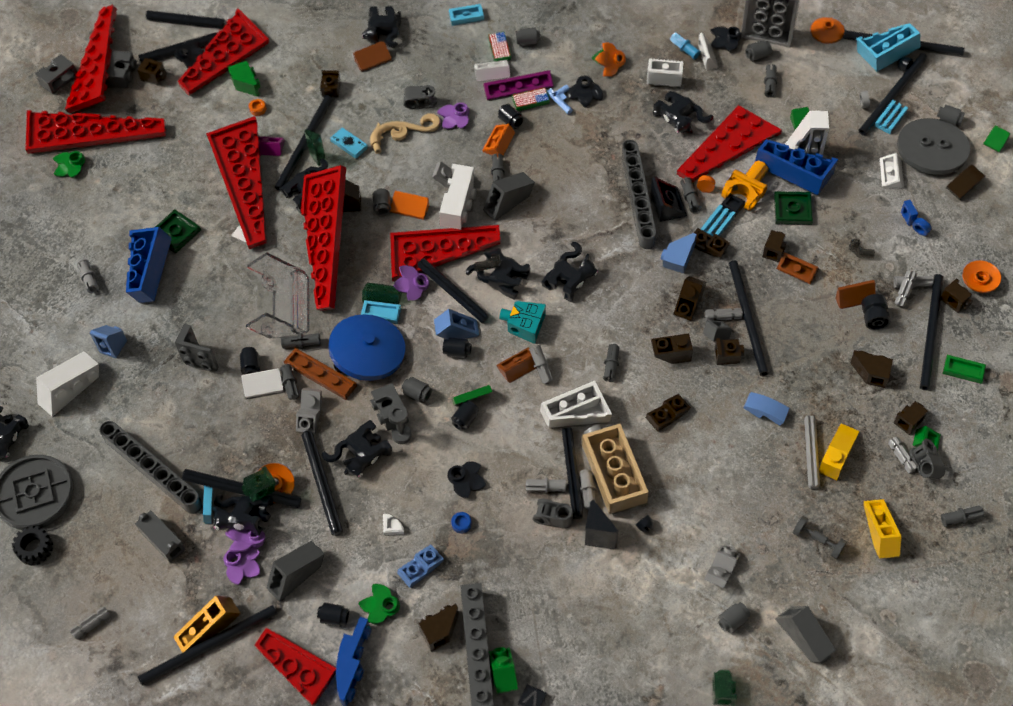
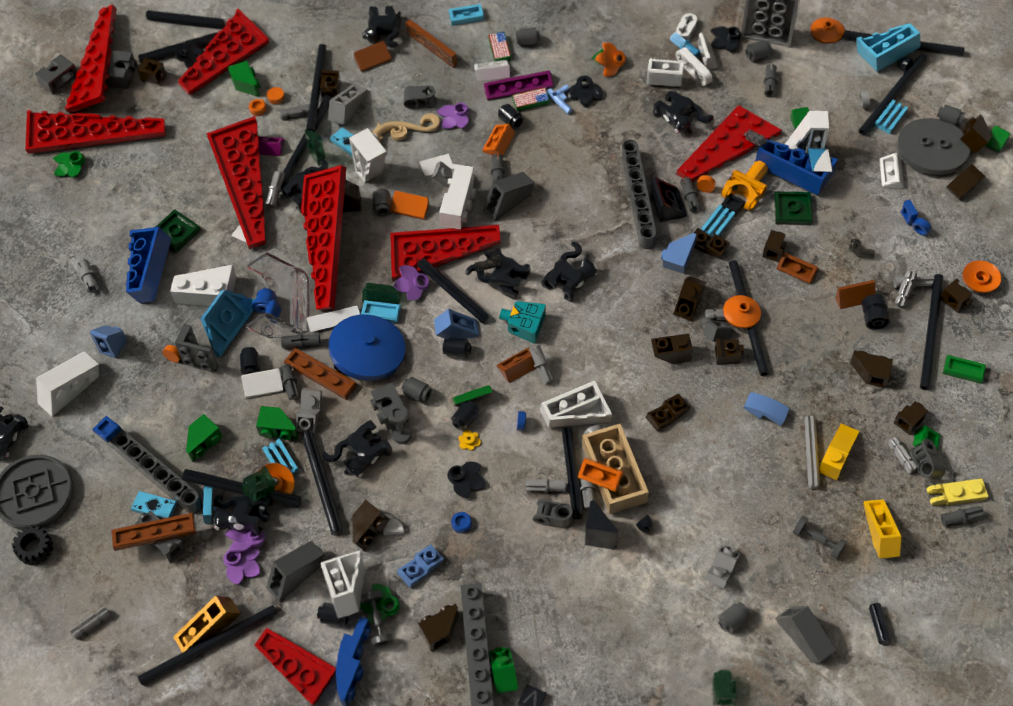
(106, 429): none -> blue tile
(153, 531): none -> dark orange tile
(158, 505): none -> medium azure tile
(171, 353): none -> orange tile
(201, 436): none -> green slope
(202, 286): none -> white wedge
(225, 319): none -> dark azure wing
(266, 302): none -> blue piece
(273, 447): none -> medium azure tile
(275, 95): none -> orange tile
(275, 189): none -> light grey axle
(275, 423): none -> green slope
(294, 111): none -> light grey axle
(315, 94): none -> black piece
(331, 318): none -> white sticker
(345, 582): none -> white wedge
(346, 103): none -> light grey slope
(367, 155): none -> white wedge
(367, 524): none -> dark brown slope
(371, 598): none -> dark grey wheel
(429, 165): none -> white sticker
(431, 43): none -> dark orange tile
(470, 444): none -> yellow plant
(521, 421): none -> blue tile
(600, 474): none -> orange slope
(611, 362): dark grey axle -> none
(689, 28): none -> white beam
(694, 66): none -> white beam
(742, 317): none -> orange dish
(755, 138): none -> dark grey axle
(820, 159): none -> sticker
(879, 623): none -> black axle
(958, 492): none -> light yellow hinge
(976, 133): none -> dark brown slope

